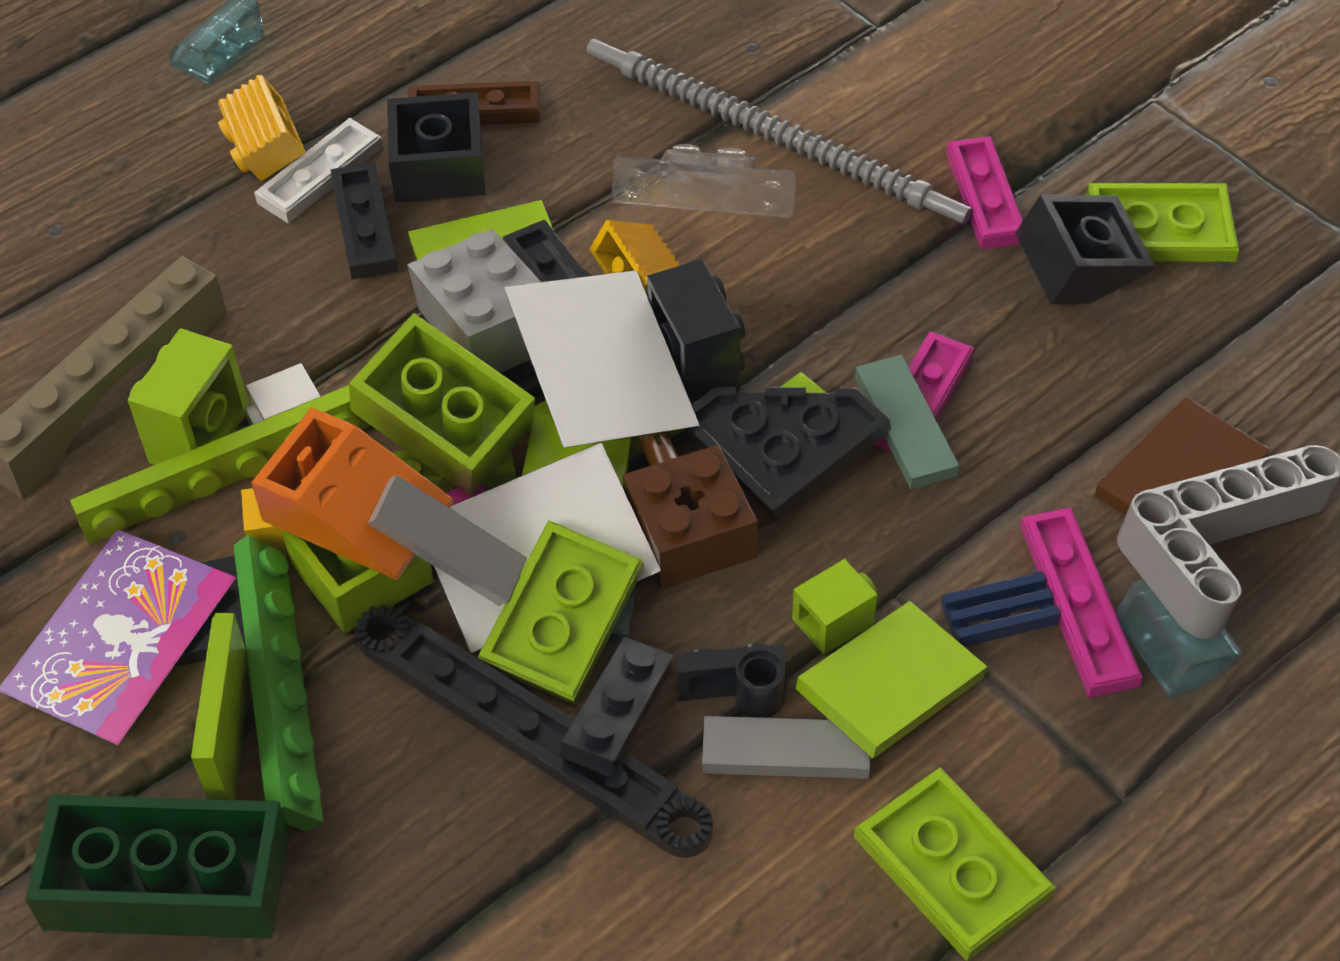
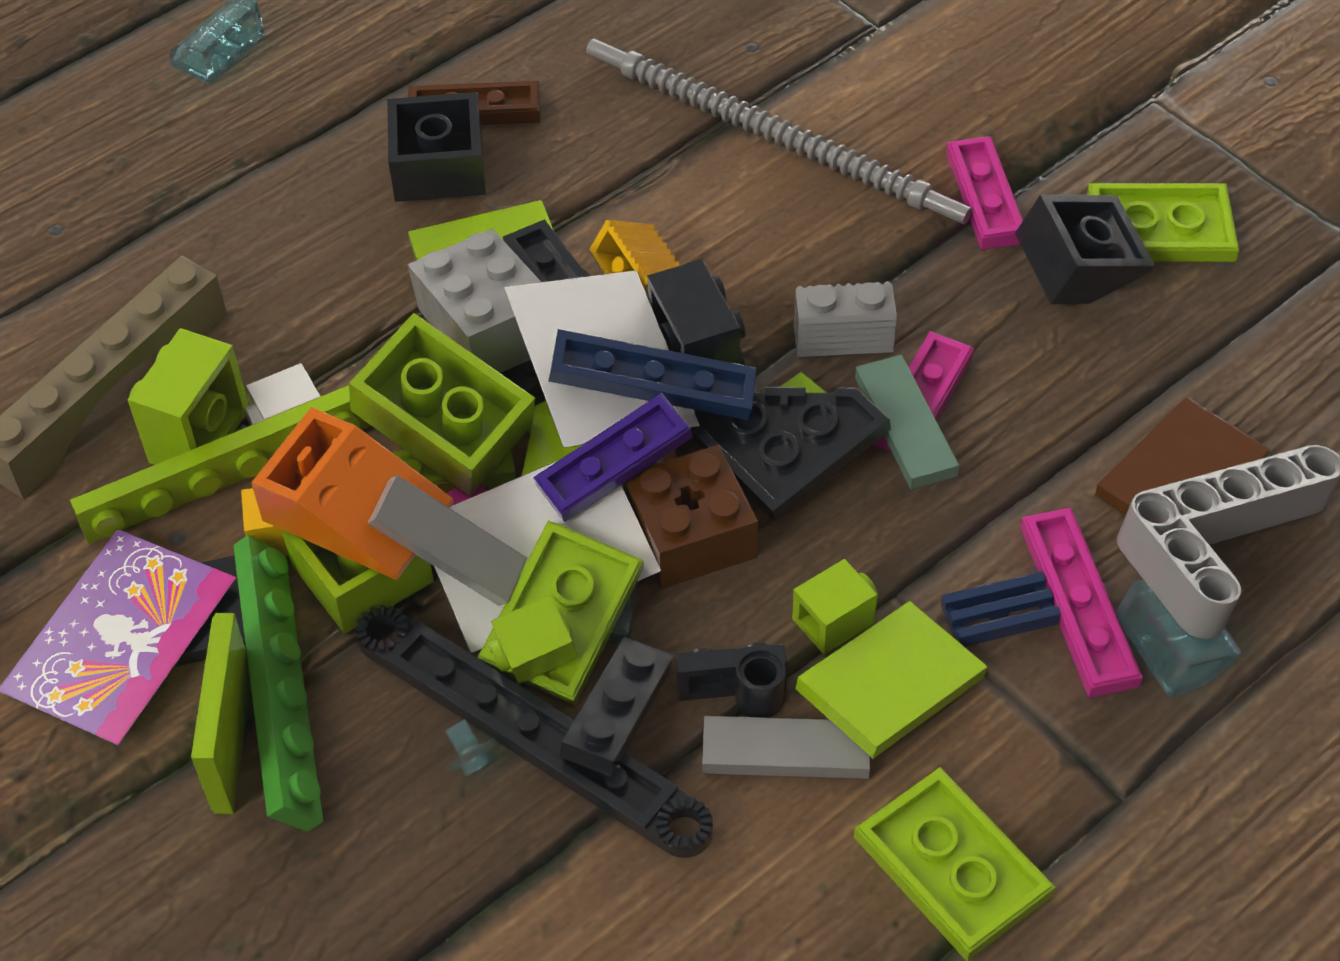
(159, 866): dark green brick -> none
(259, 128): yellow brick -> none
(310, 175): white tile -> none
(363, 220): black plate -> none
(471, 753): none -> clear light blue plate
(532, 640): none -> lime brick
(613, 457): none -> dark purple tile
(649, 371): none -> dark blue plate
(704, 182): clear bracket -> none
(844, 319): none -> light grey brick

